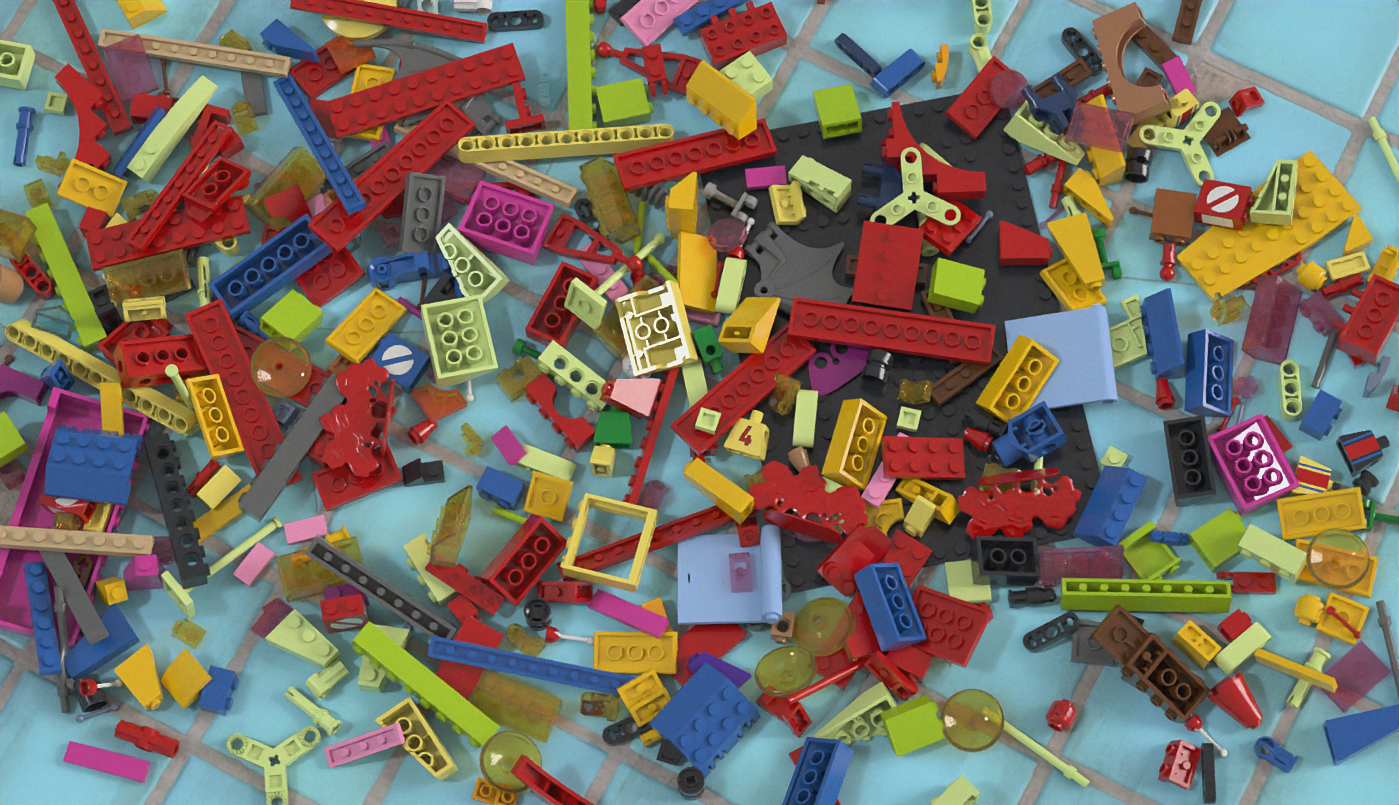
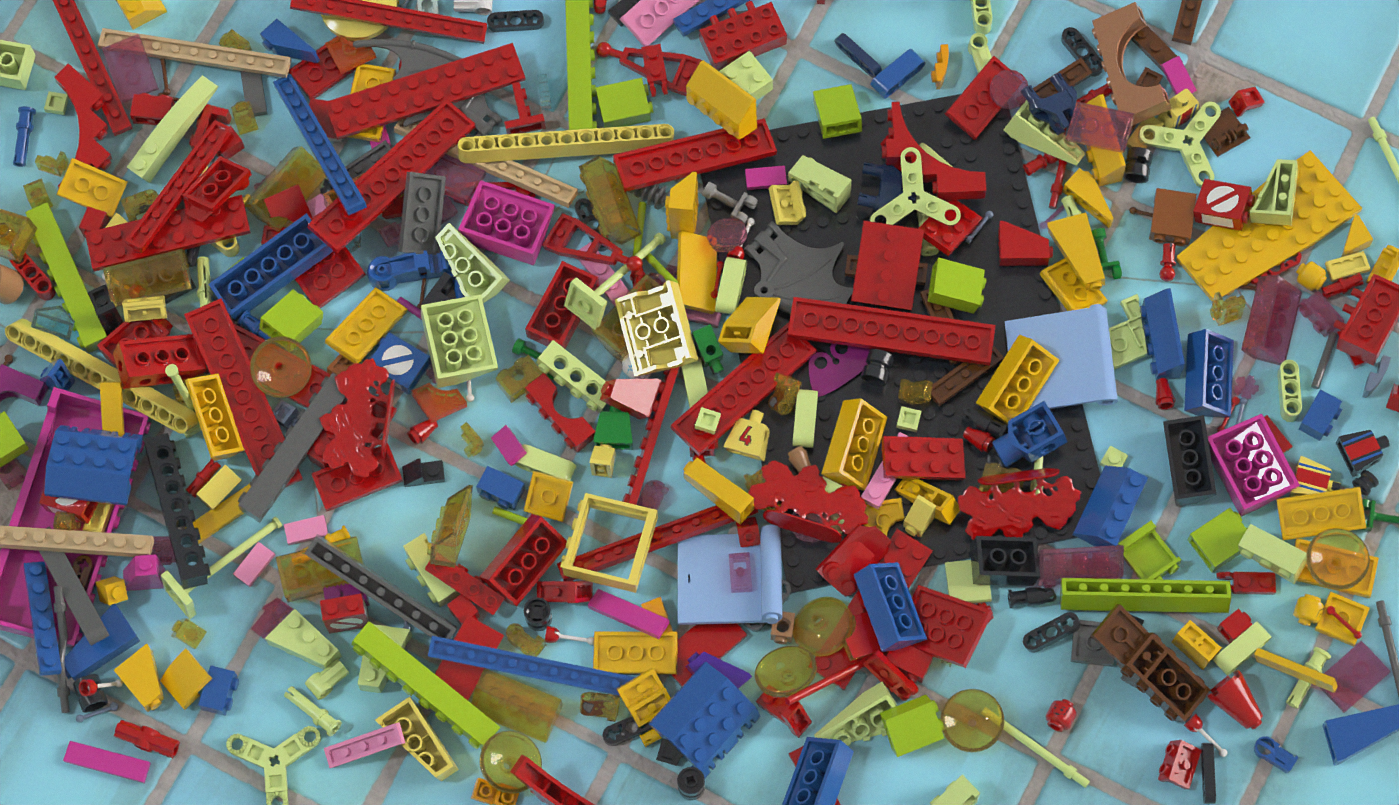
(139, 140): blue tile -> none
(1169, 537): blue axle -> none

